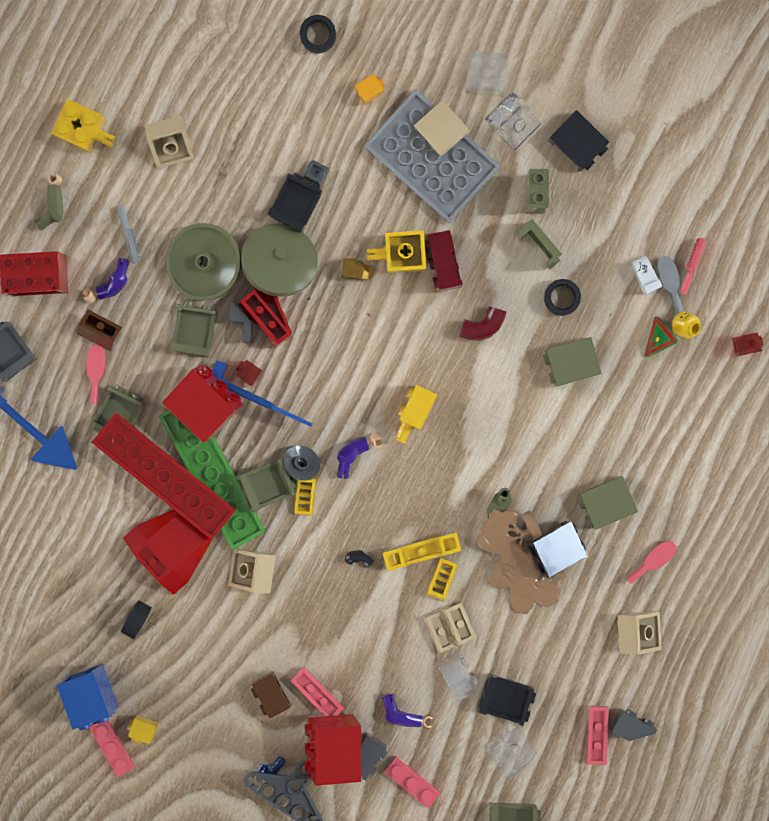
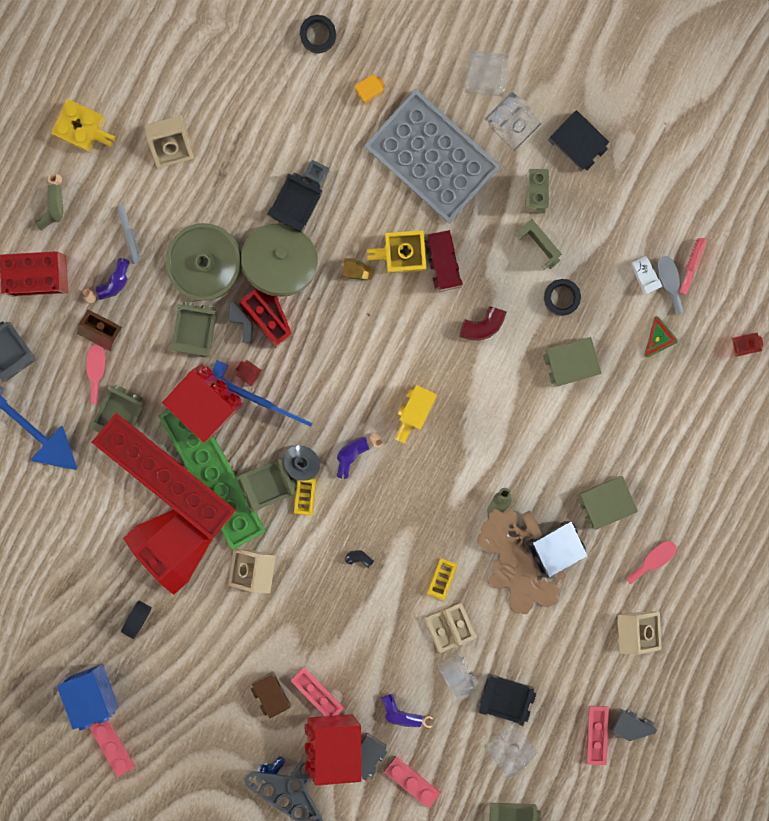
(142, 729): yellow brick -> none
(421, 551): yellow slope -> none
(441, 128): tan slope -> none
(686, 325): yellow head -> none

